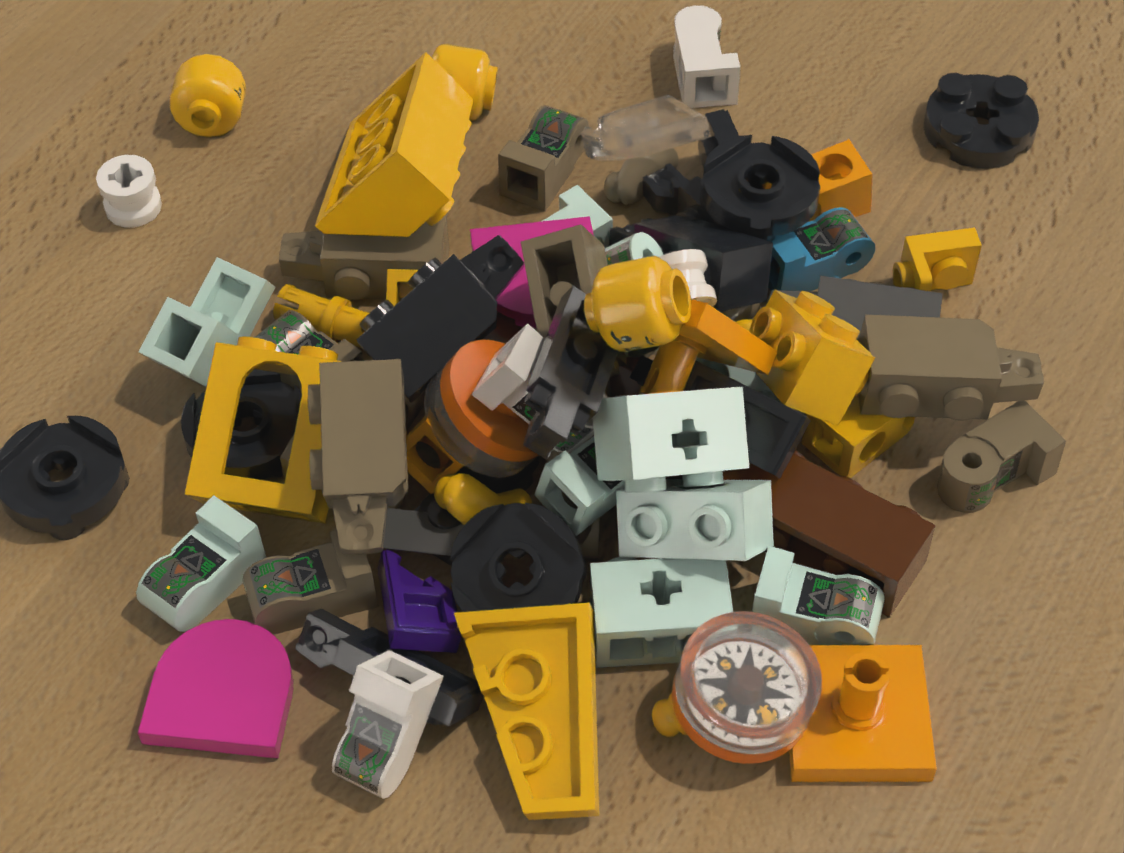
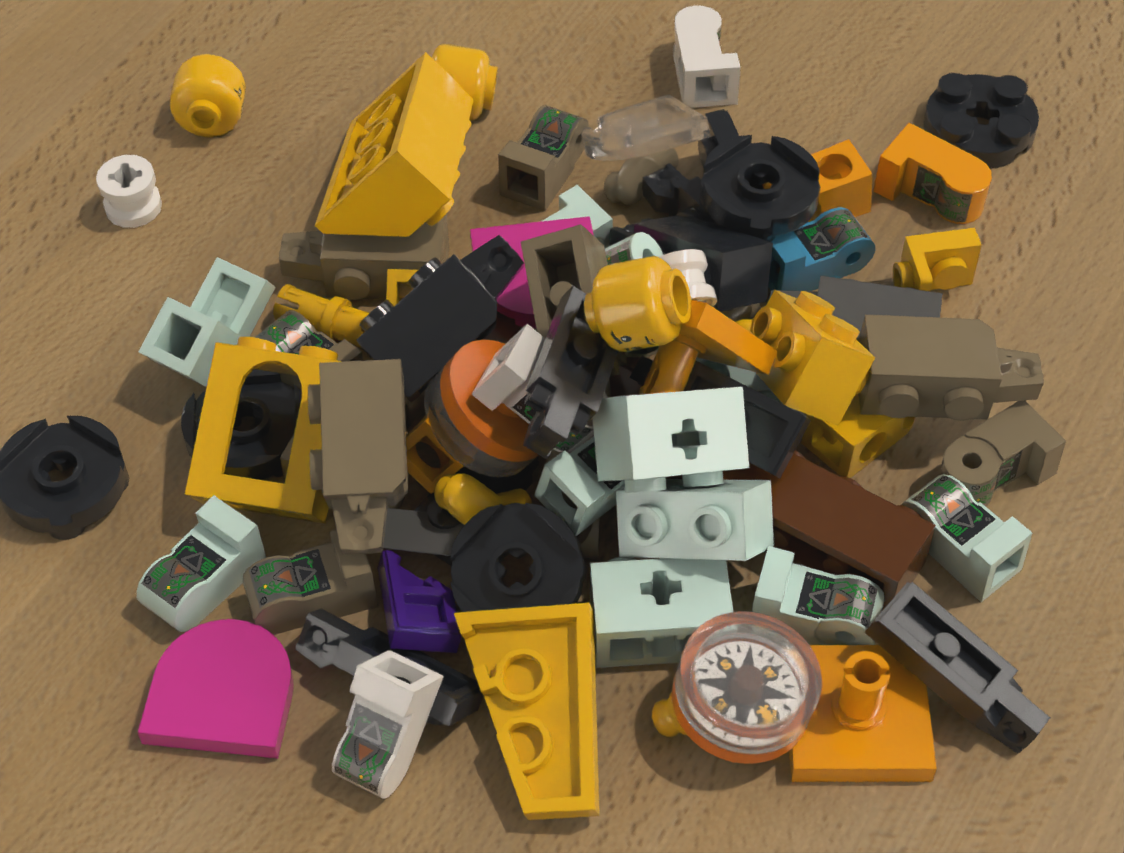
(934, 174): none -> light orange leg
(957, 667): none -> black hinge
(969, 537): none -> light aqua leg

